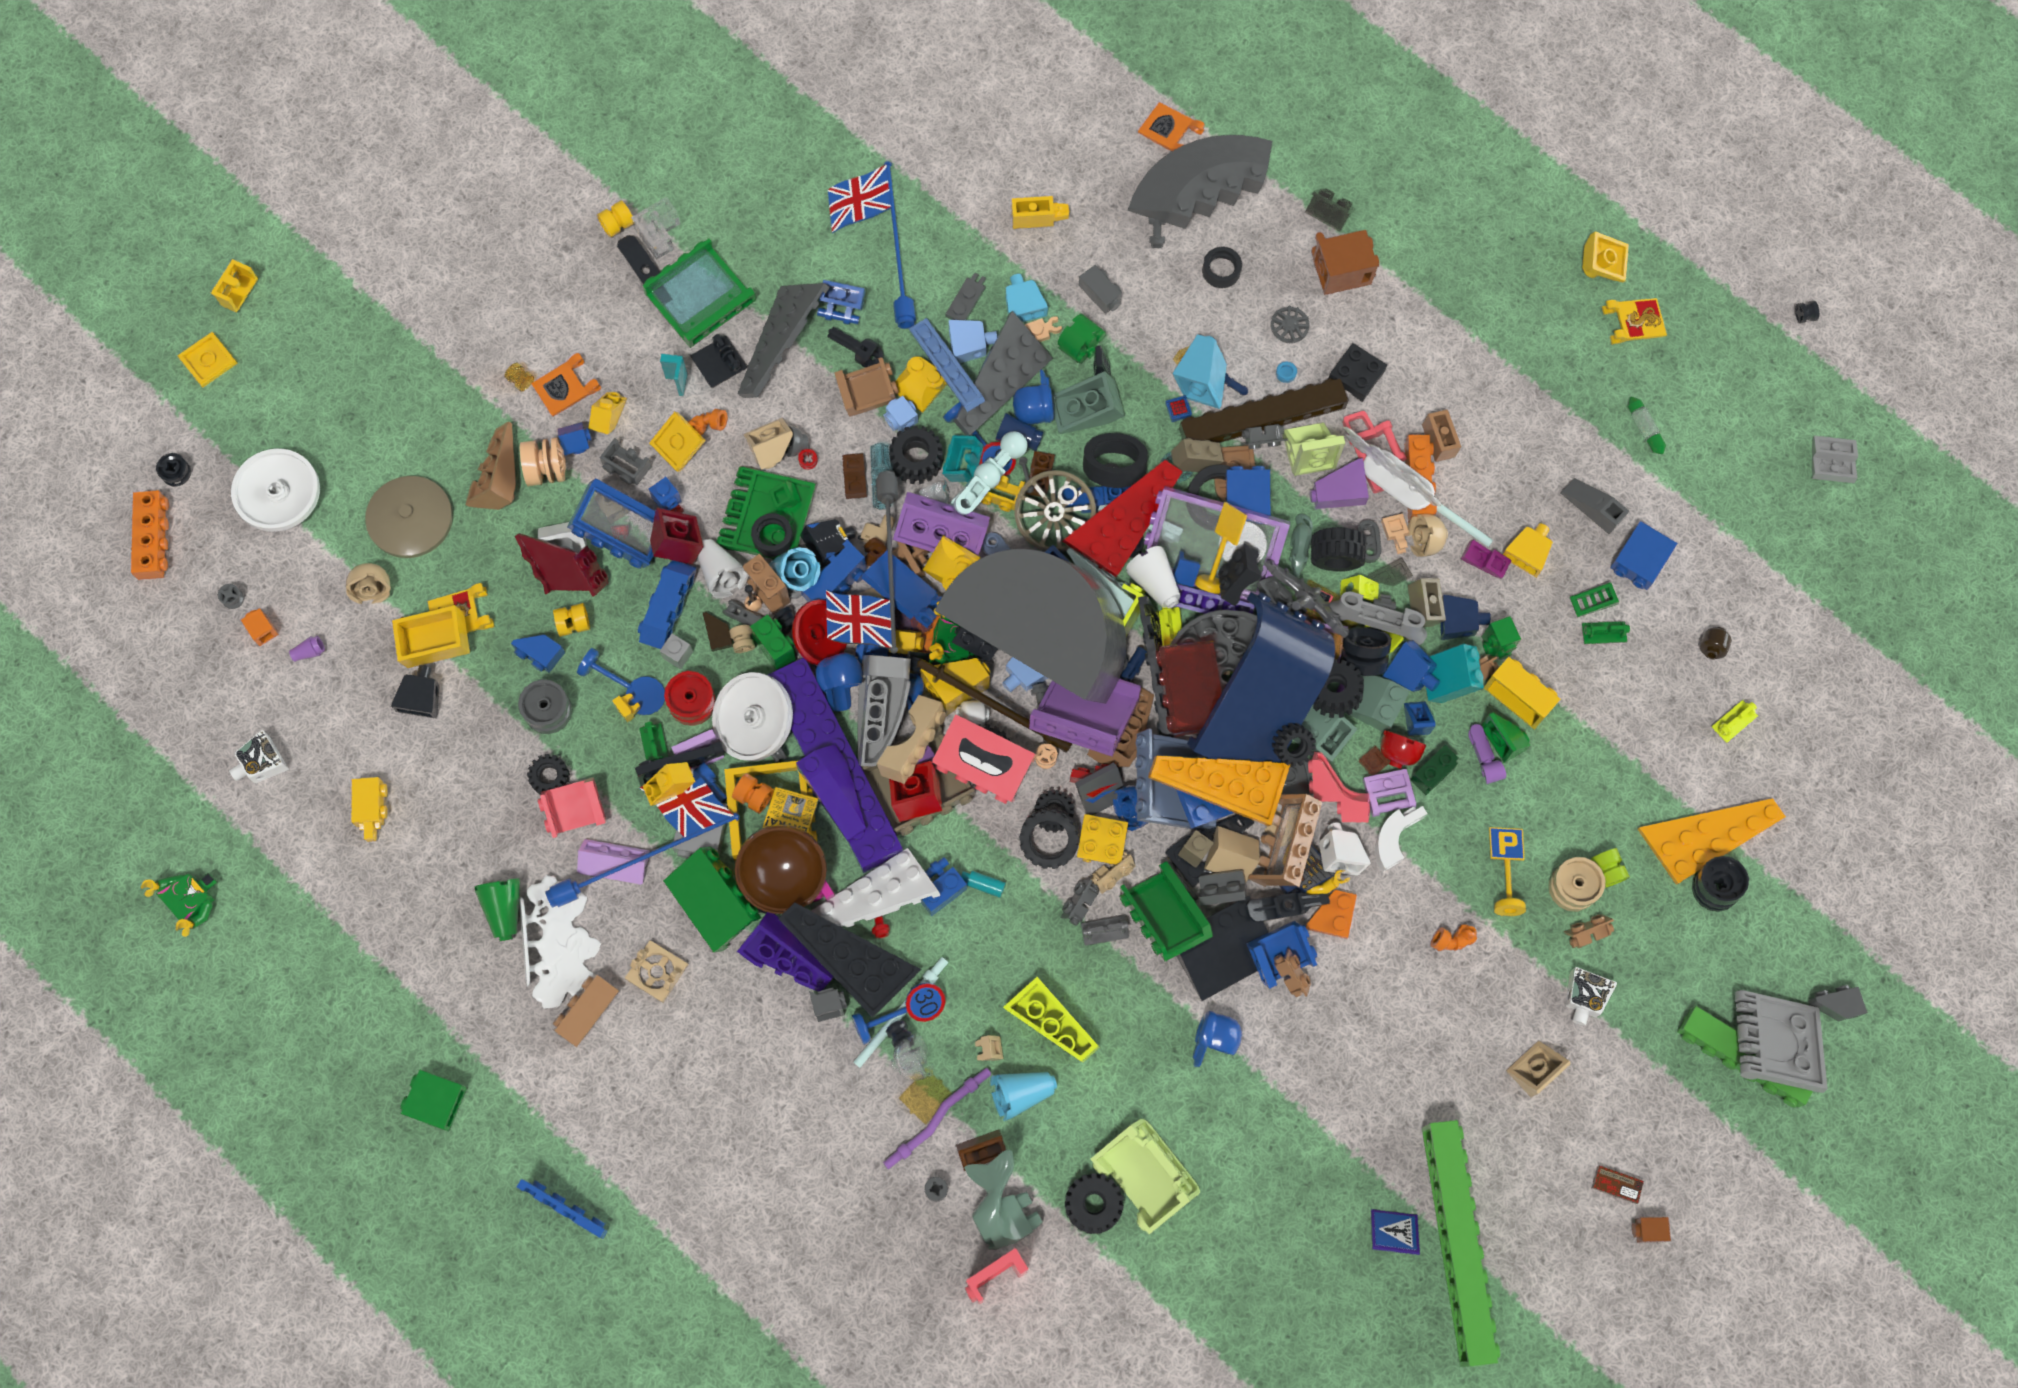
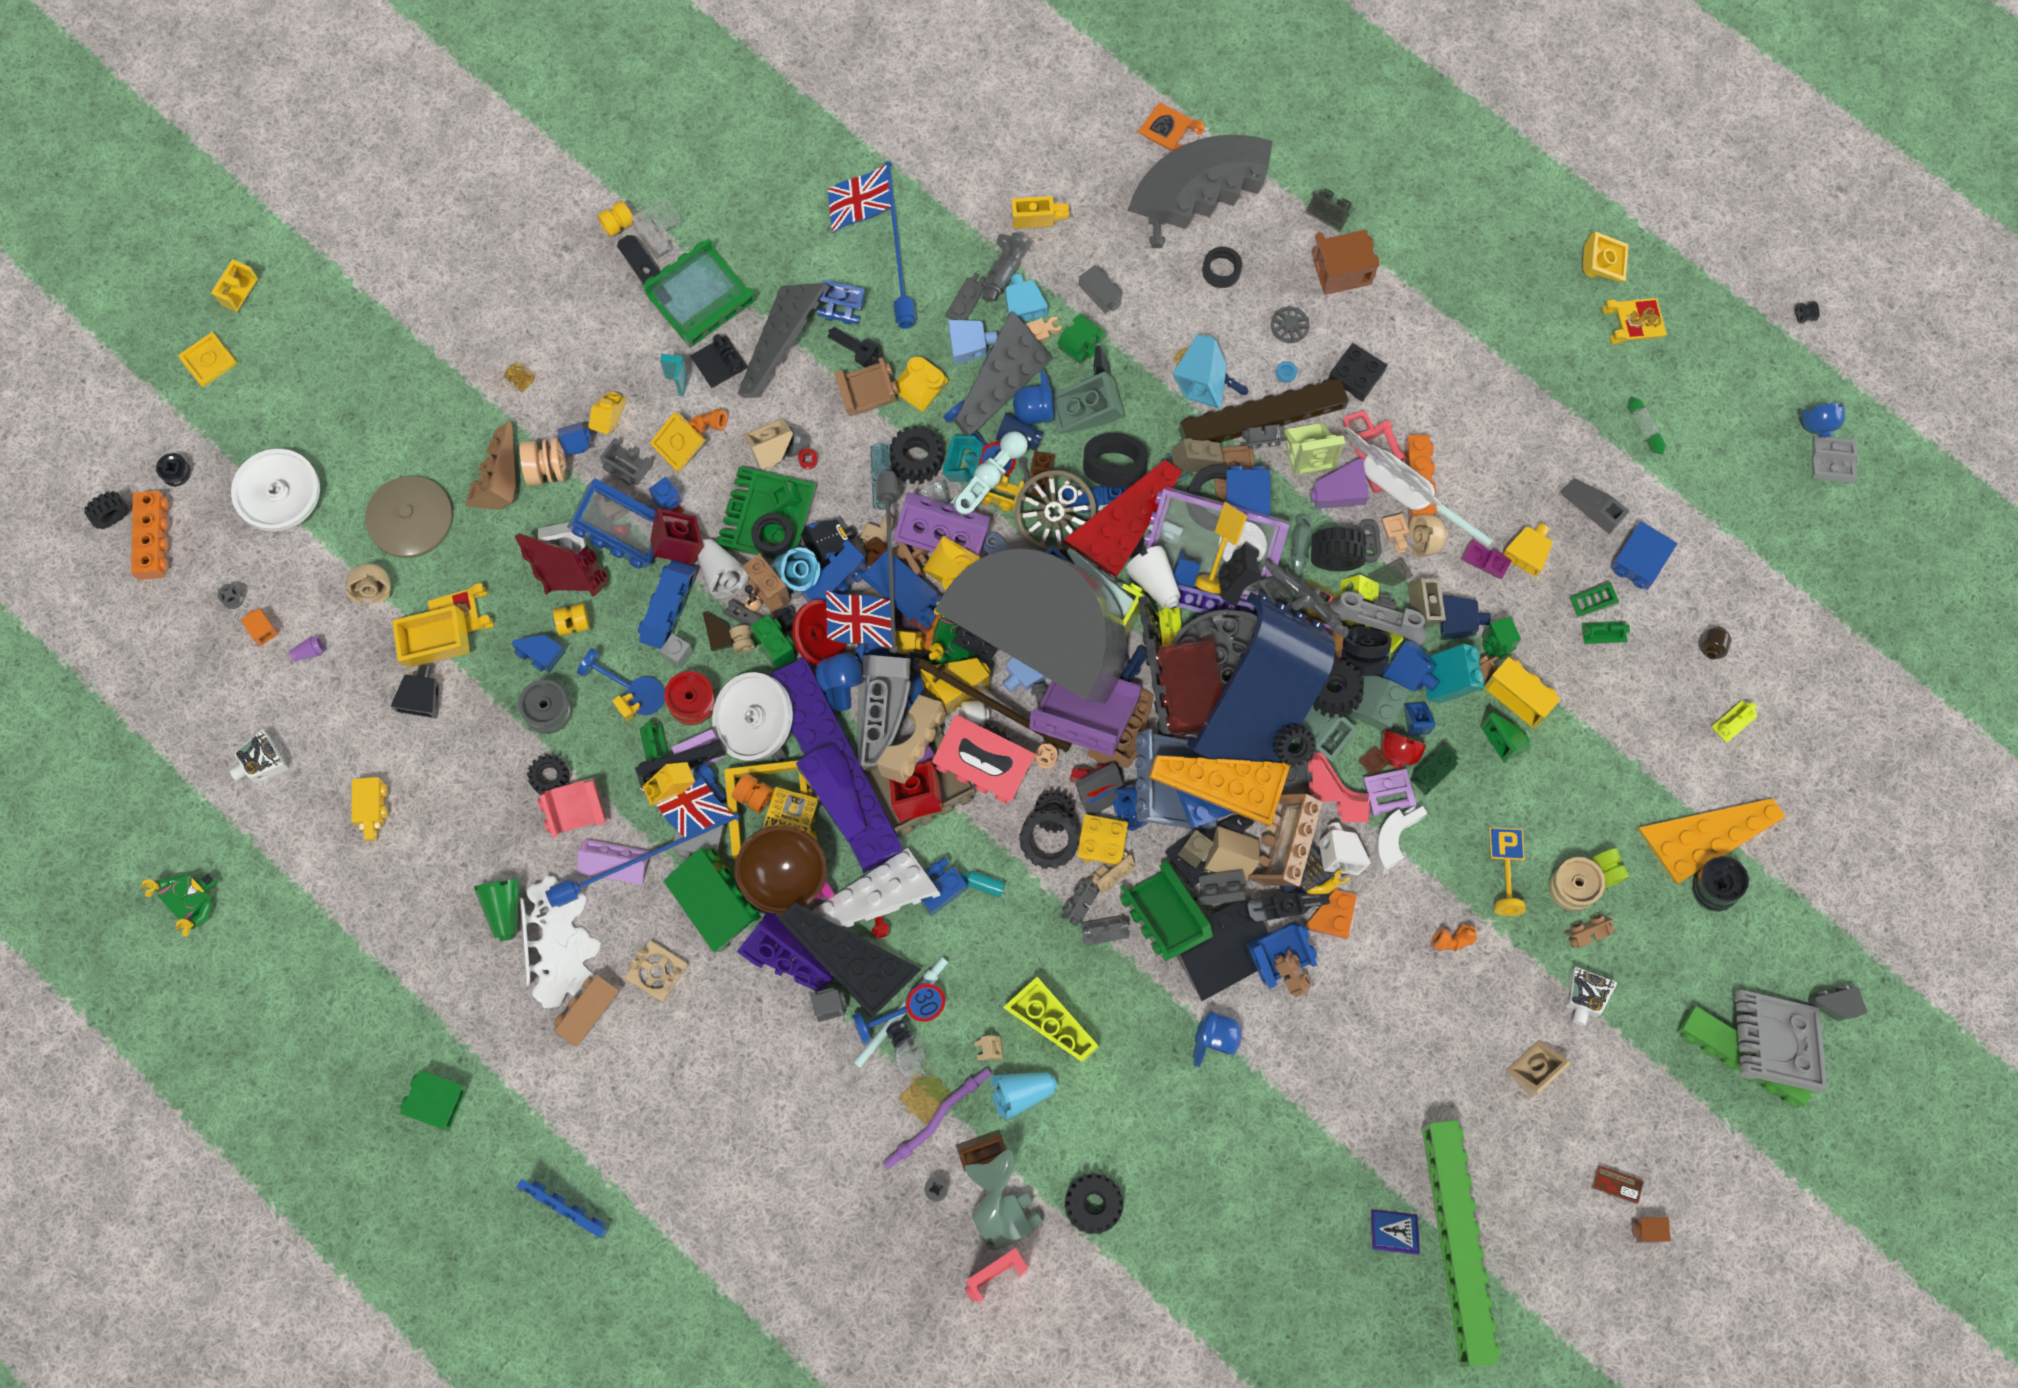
(106, 510): none -> black tyre
(562, 388): orange flag -> none
(854, 476): reddish brown slope -> none
(900, 414): light blue brick -> none
(947, 365): medium blue tile -> none
(1005, 265): none -> dark grey piece
(1147, 1174): yellowish green windscreen -> none
(1178, 408): tile -> none
(1442, 435): medium nougat brick -> none
(1490, 769): medium lavender piece -> none
(1824, 419): none -> blue cylinder

